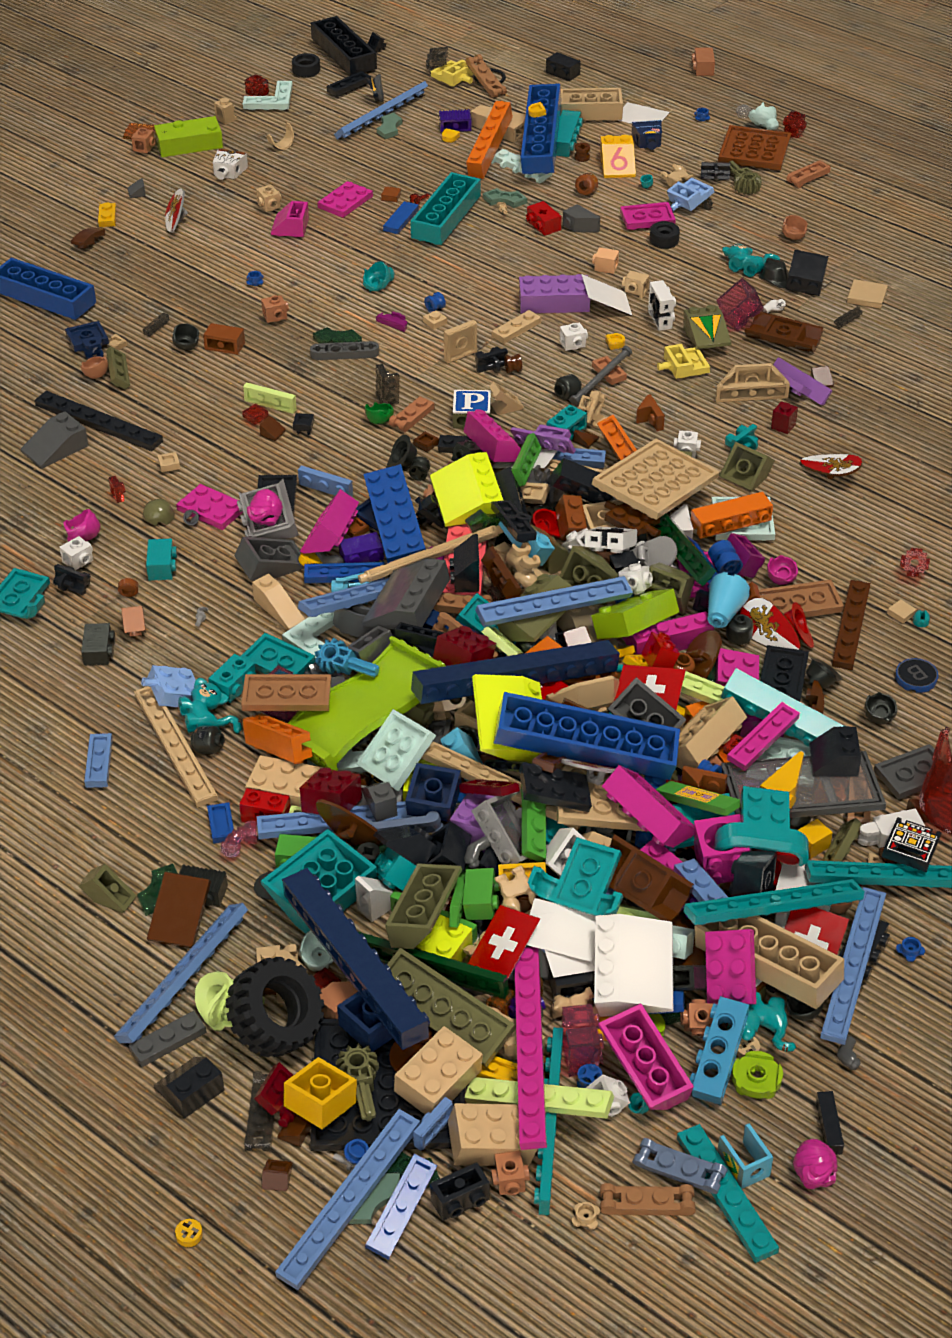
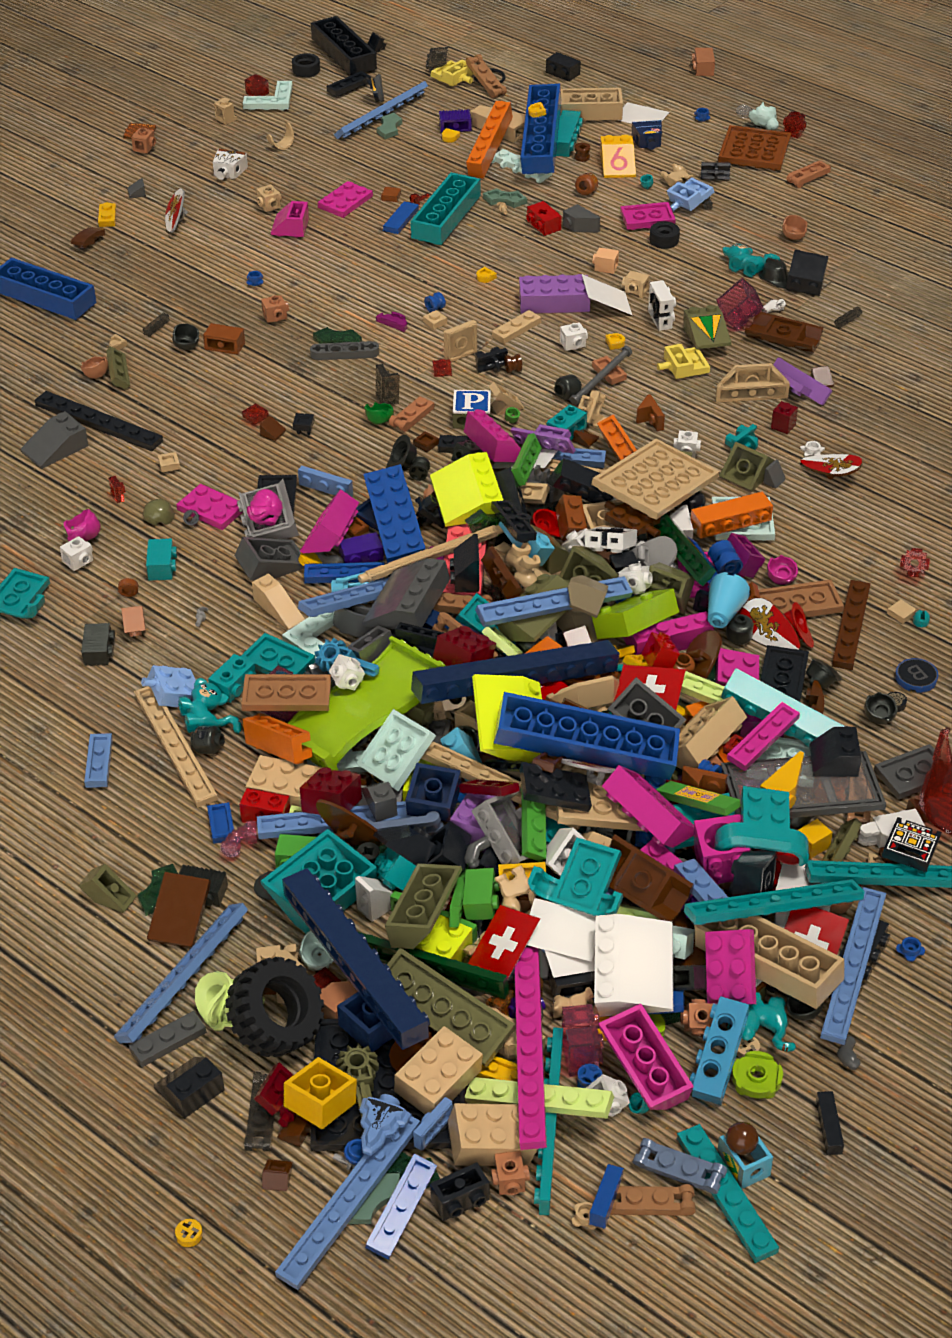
(70, 579): black hips -> none
(88, 338): dark blue plate -> none
(188, 136): lime brick -> none
(270, 398): yellowish green plate -> none
(346, 672): none -> white brick
(378, 276): teal piece -> none
(380, 1121): none -> medium blue rock
(442, 368): none -> clear red plate
(485, 275): none -> yellow tile
(512, 411): none -> bright green hinge
(586, 595): none -> dark tan slope
(605, 1196): none -> blue piece
(695, 501): none -> black piece
(742, 1138): none -> reddish brown piece
(745, 179): olive gear -> none
(774, 474): none -> dark grey slope
(812, 448): none -> white plate
(815, 1164): dark pink hair -> none
(867, 294): tan tile -> none
(901, 700): none -> black tile

